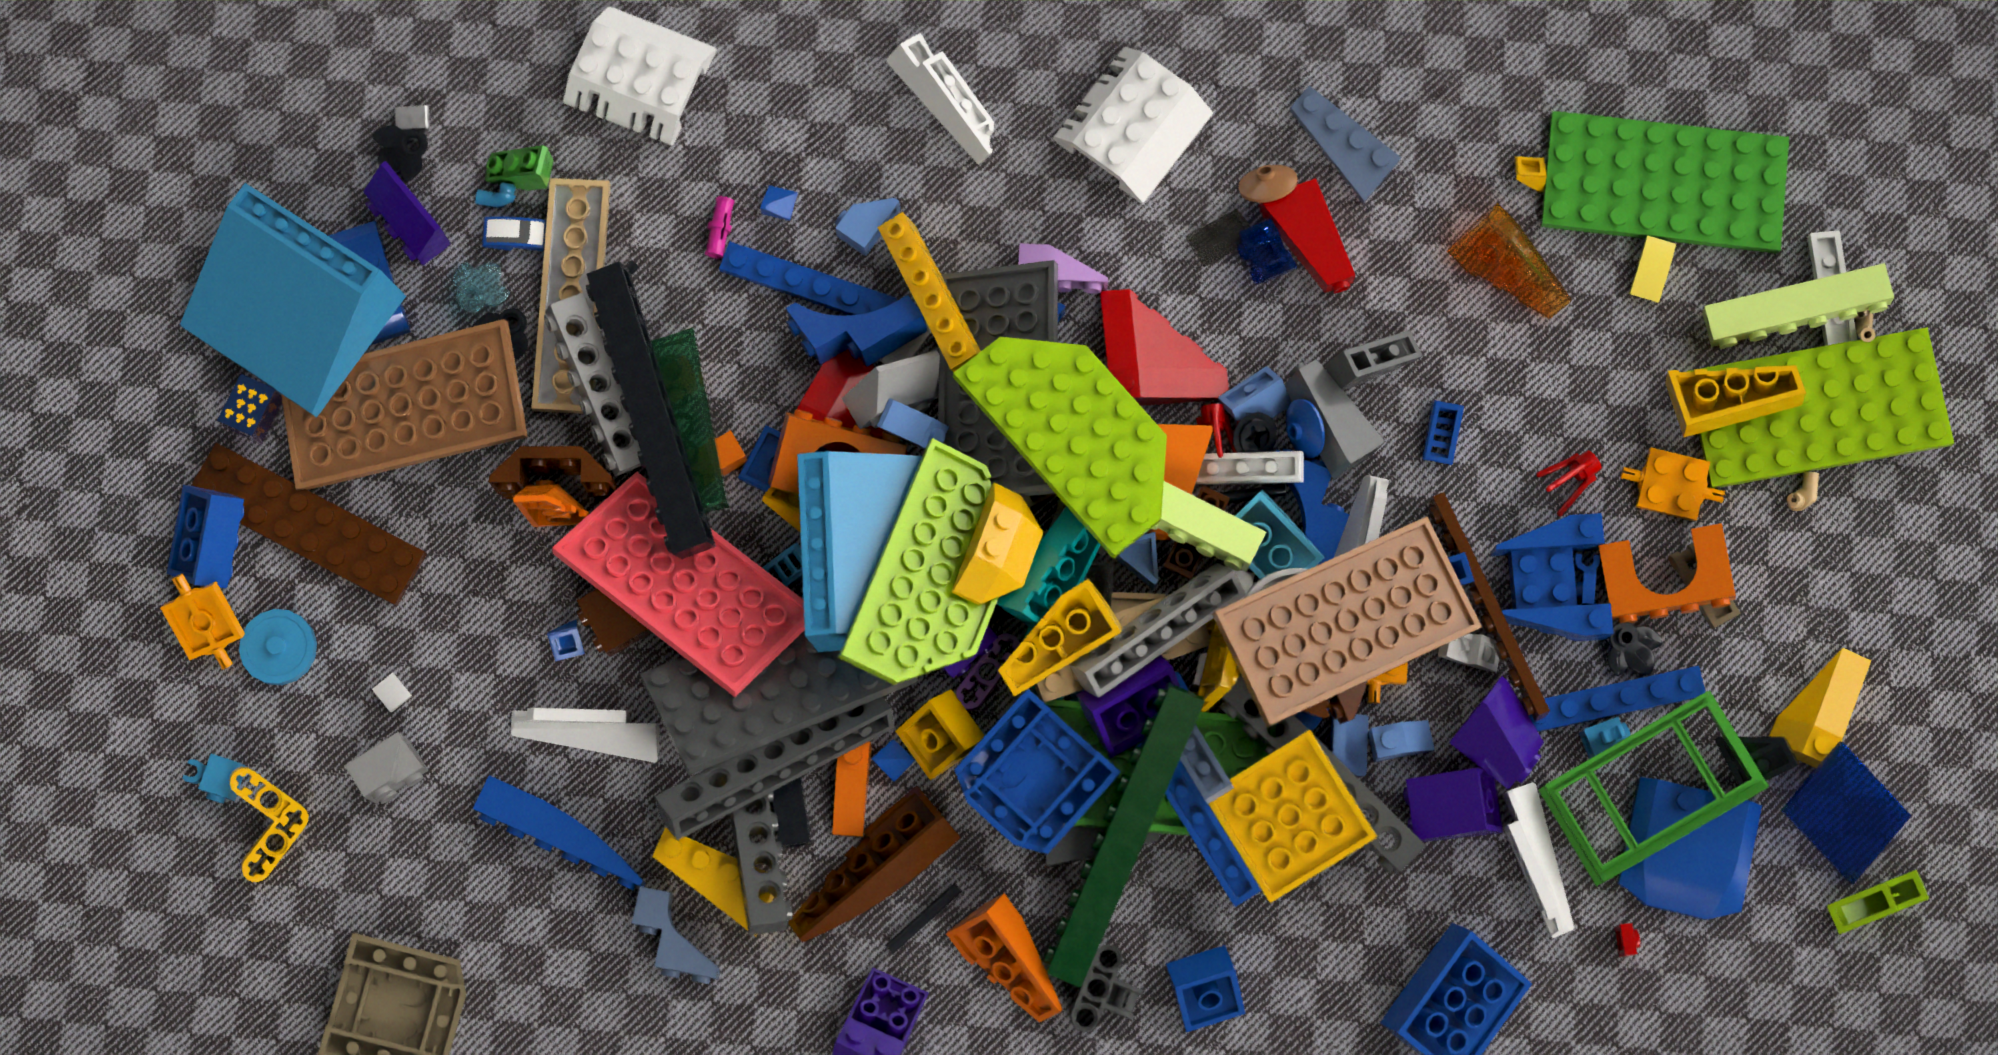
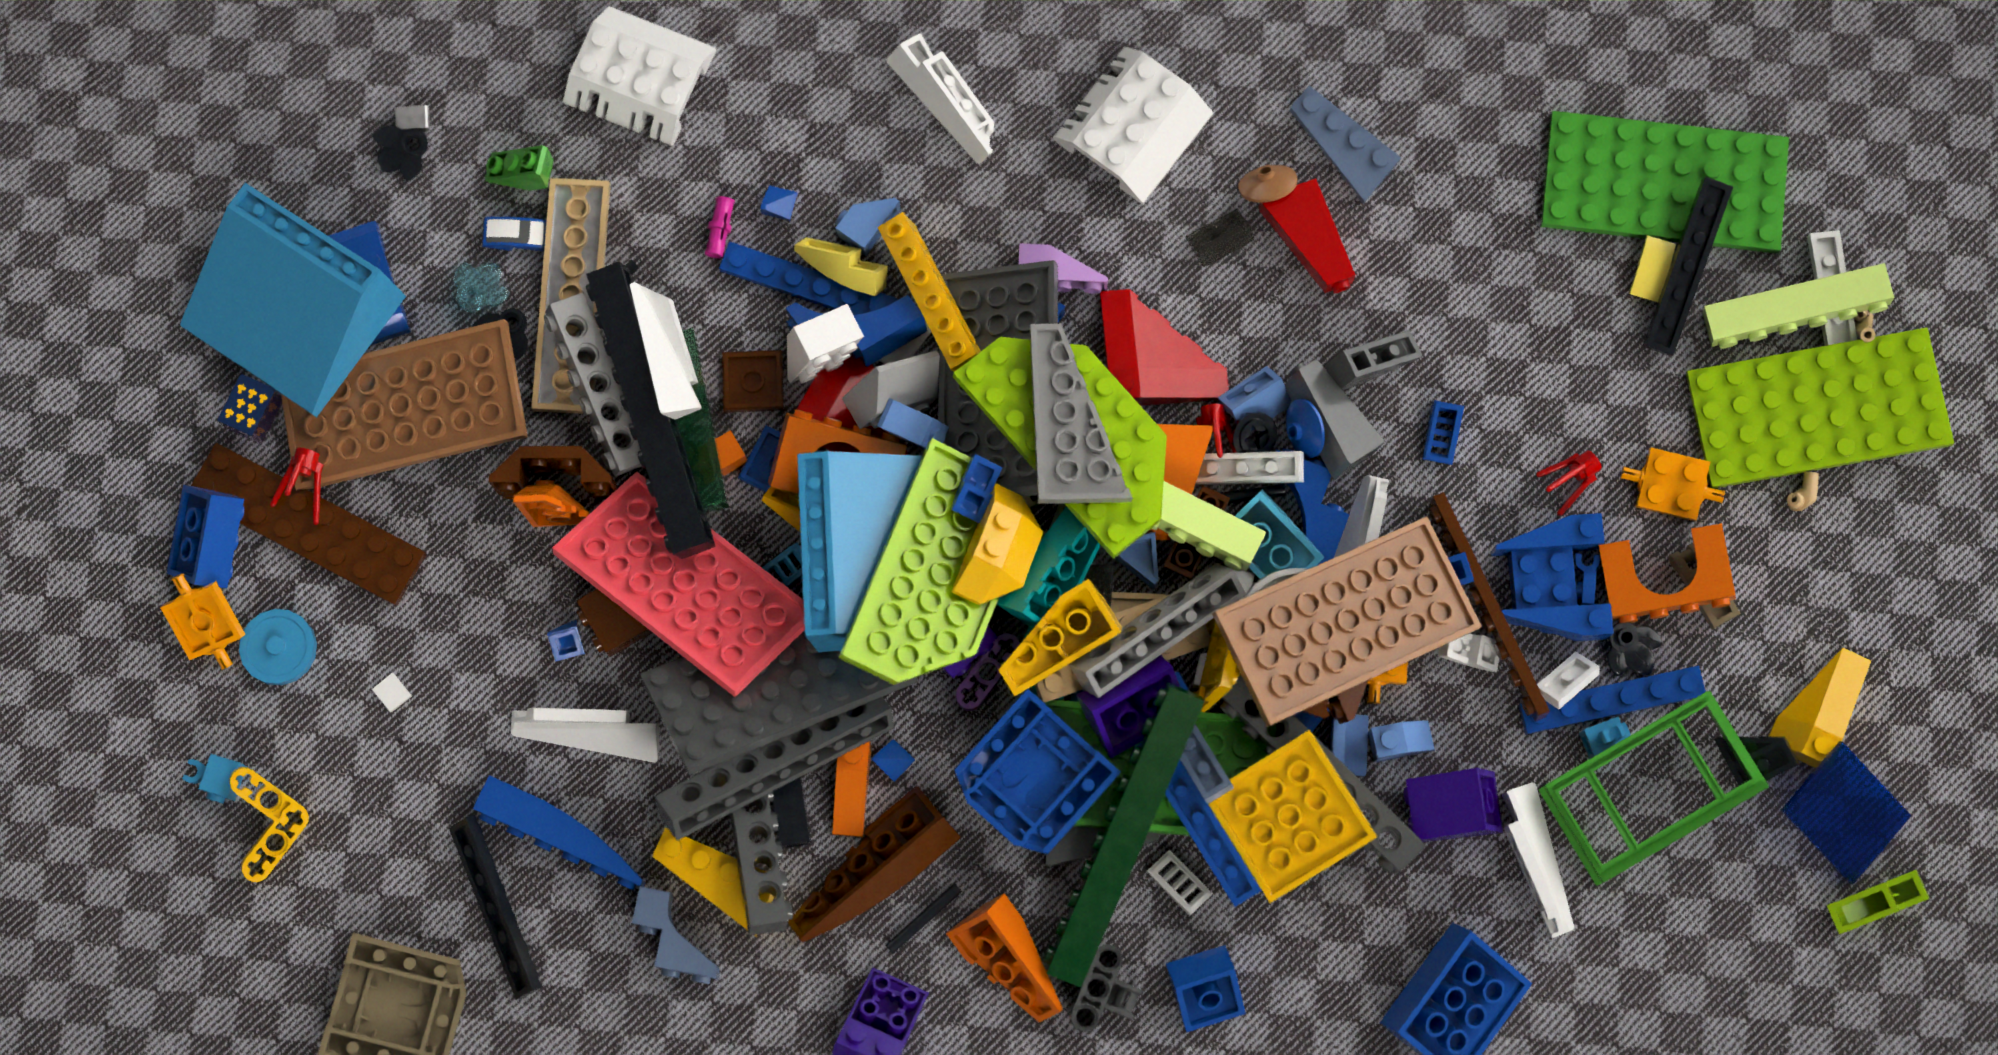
(303, 464): none -> red plant
(387, 769): light grey slope -> none
(404, 215): dark purple slope -> none
(495, 907): none -> black plate
(496, 199): dark azure arm -> none
(666, 352): none -> white wedge
(753, 381): none -> reddish brown tile
(821, 344): none -> white slope
(843, 265): none -> light yellow slope
(940, 734): yellow slope -> none
(976, 488): none -> blue slope
(1070, 440): none -> light grey wing
(1204, 893): none -> white slope
(1265, 252): clear blue cylinder -> none
(1500, 736): dark purple slope -> none
(1506, 257): clear orange wedge -> none
(1531, 172): yellow slope -> none
(1568, 679): none -> white plate
(1627, 940): red plate -> none
(1687, 266): none -> black plate
(1701, 872): blue wedge -> none
(1730, 396): yellow wedge -> none

